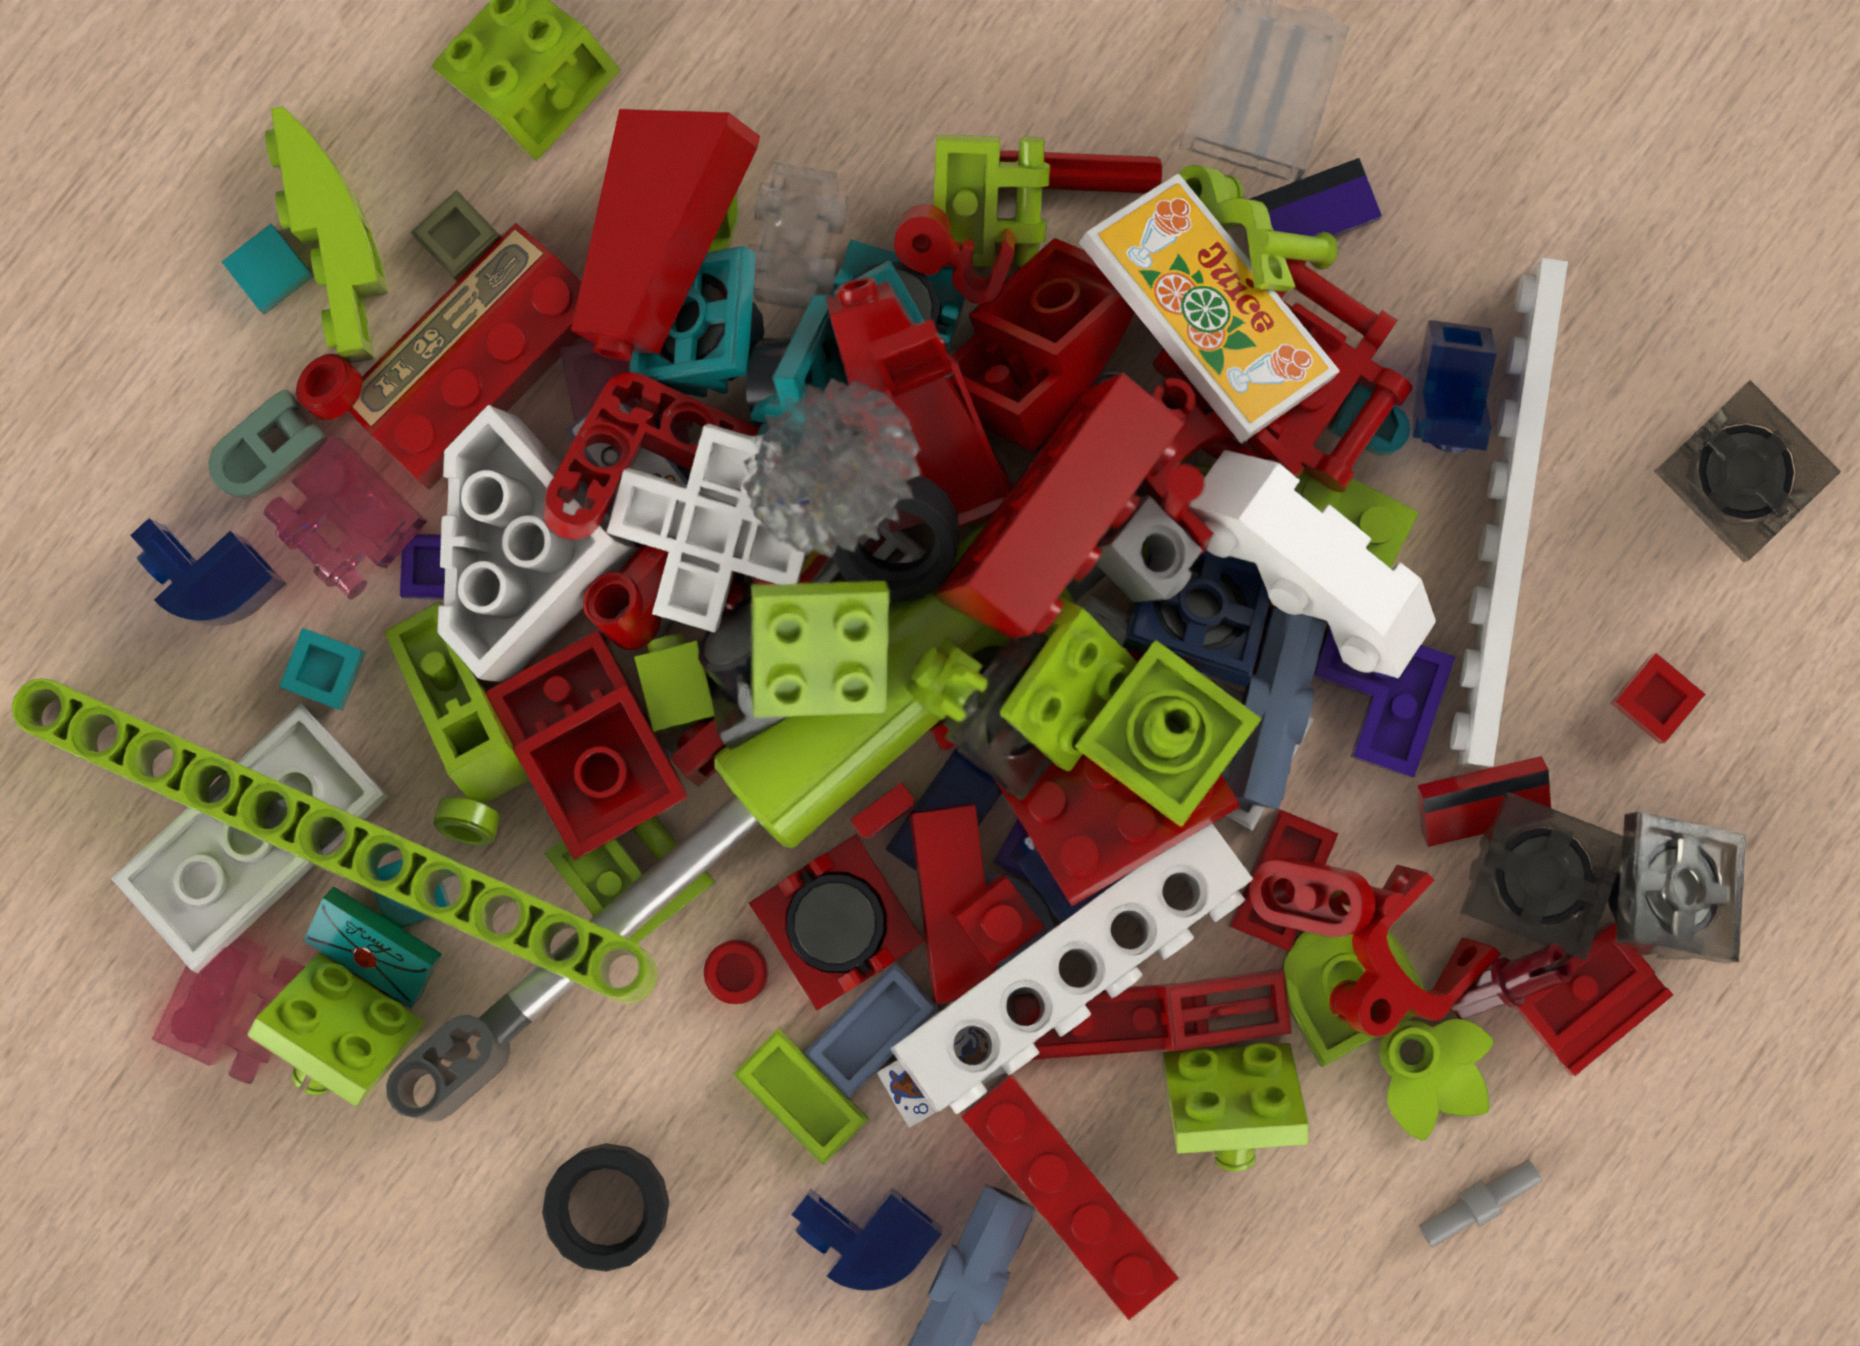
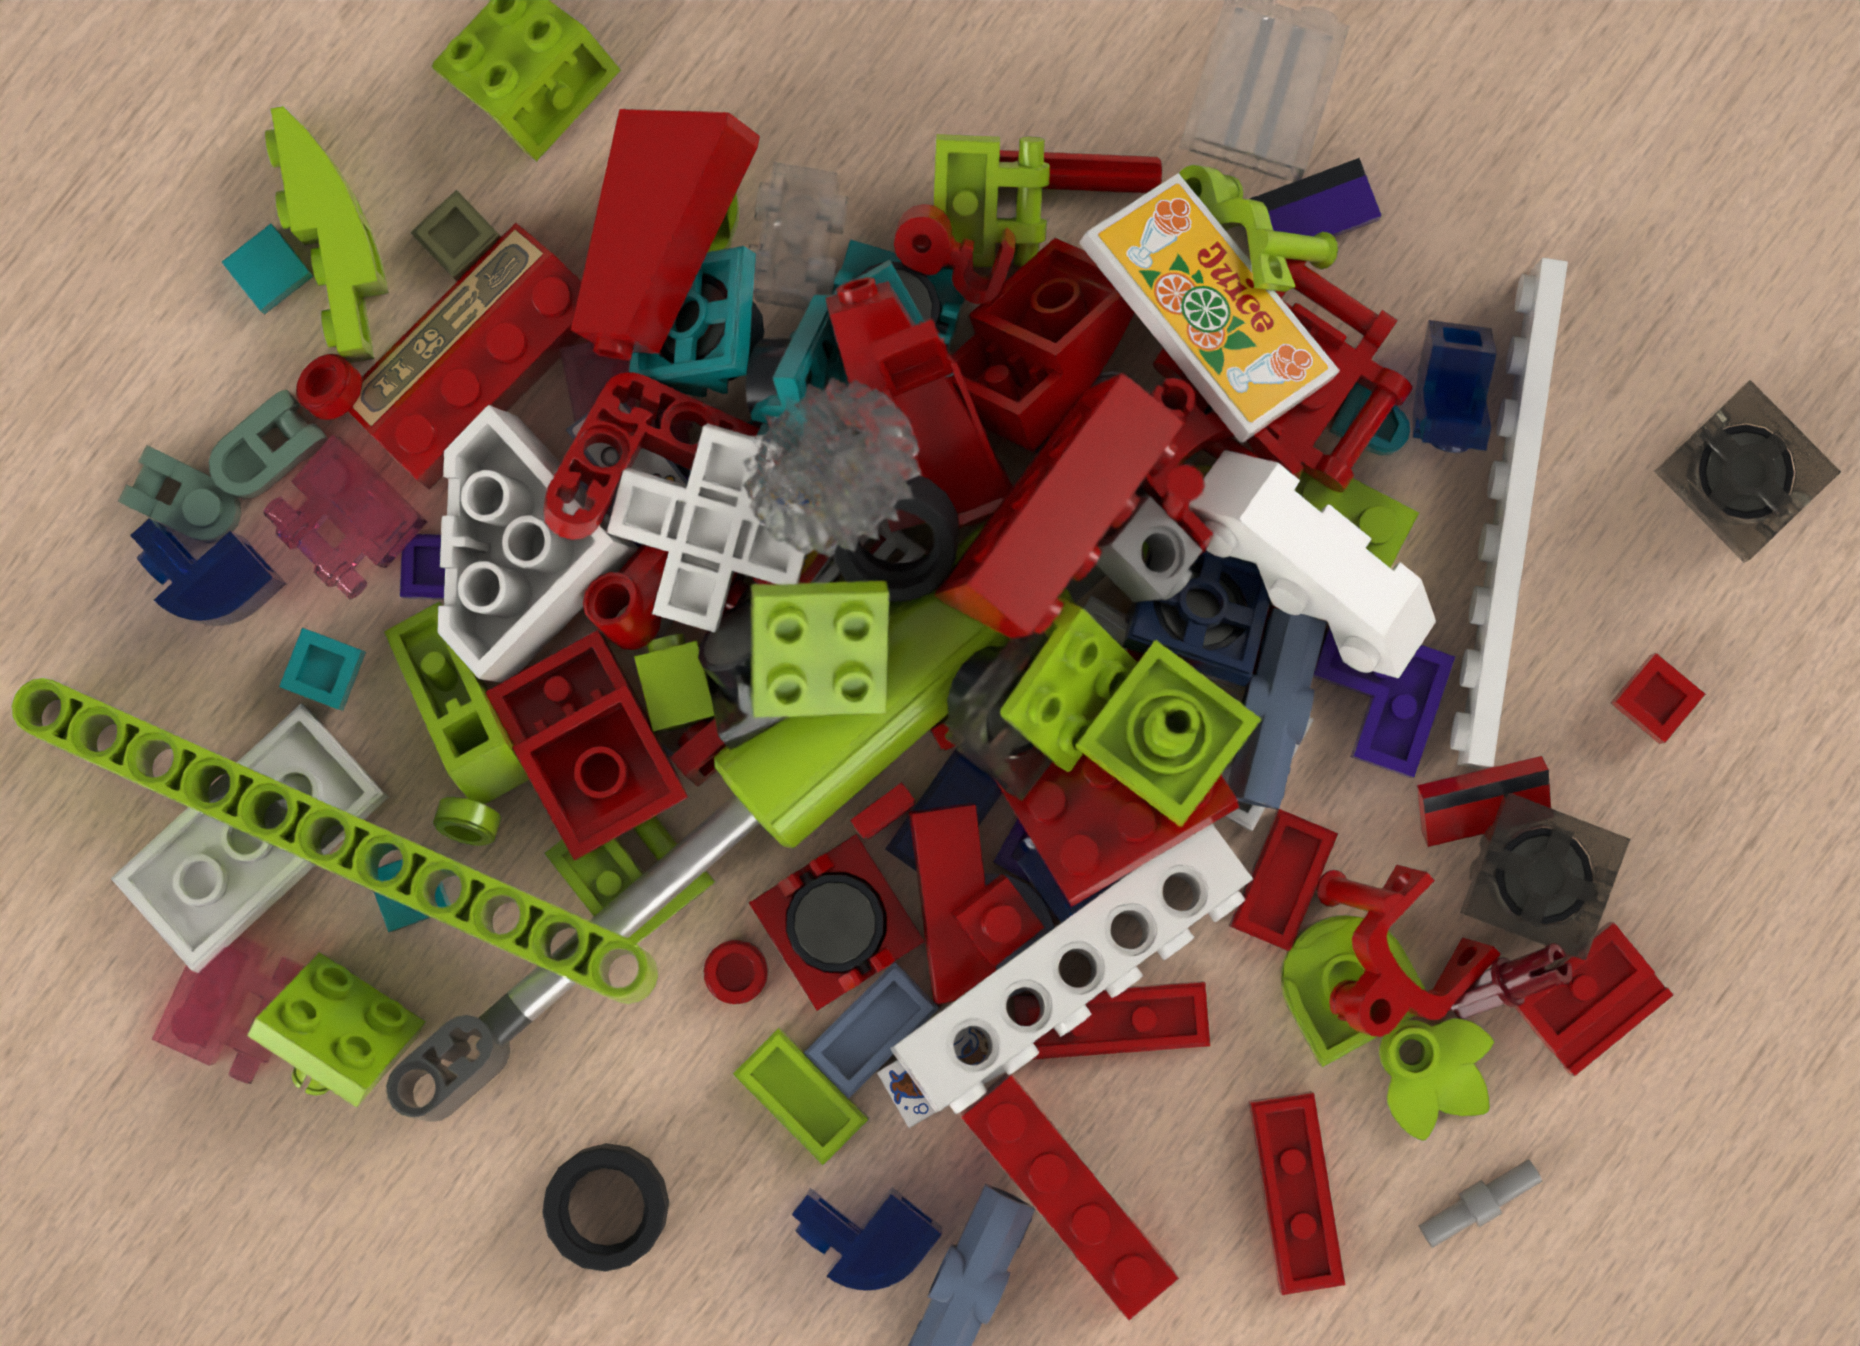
(199, 506): none -> sand green plate
(372, 947): teal tile -> none
(946, 679): lime plate -> none
(1175, 1016): red tile -> none
(1235, 1101): lime plate -> none
(1296, 1193): none -> red tile
(1316, 898): red plate -> none
(1676, 884): clear smoke piece -> none

